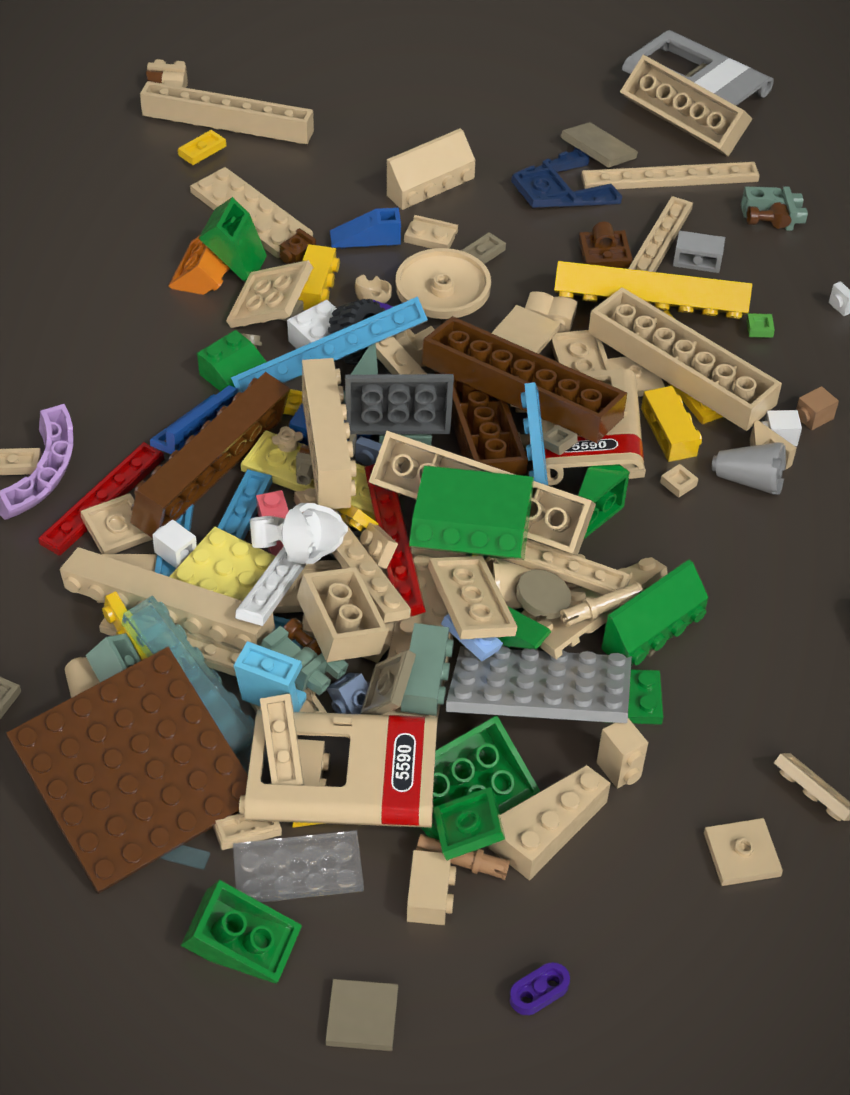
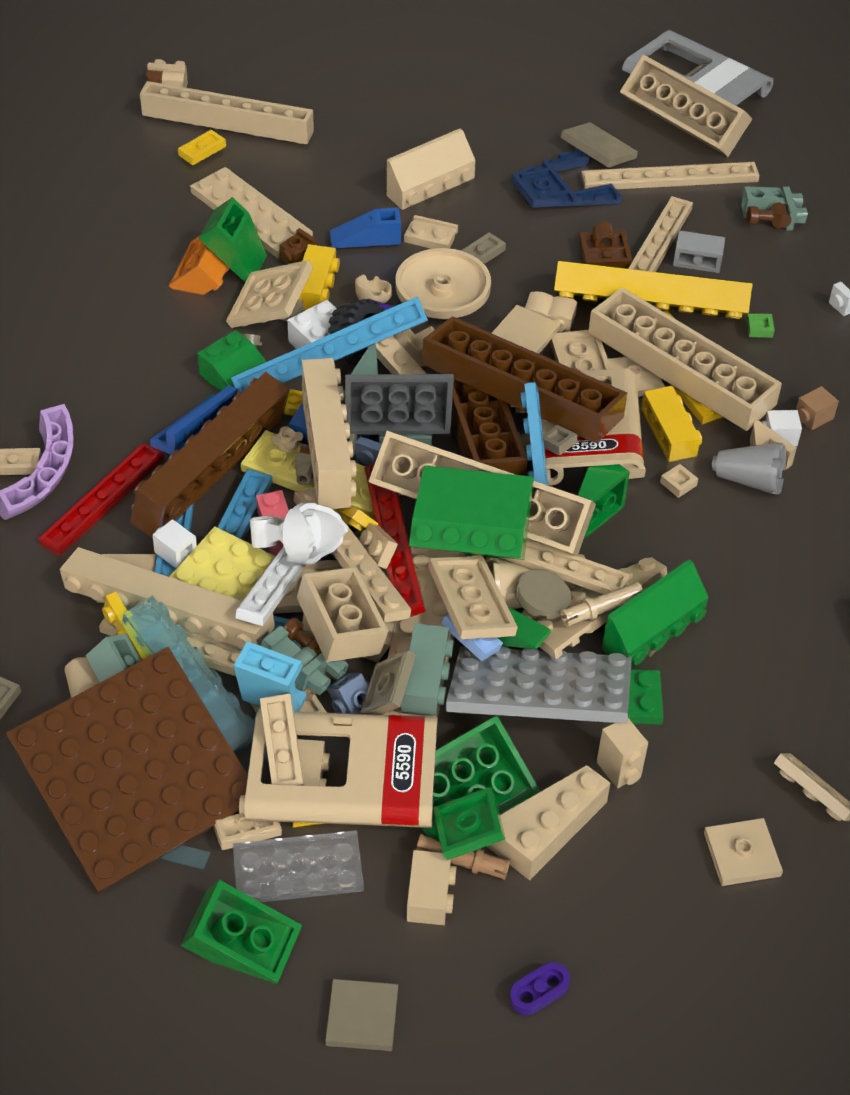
(111, 525): tan tile -> none

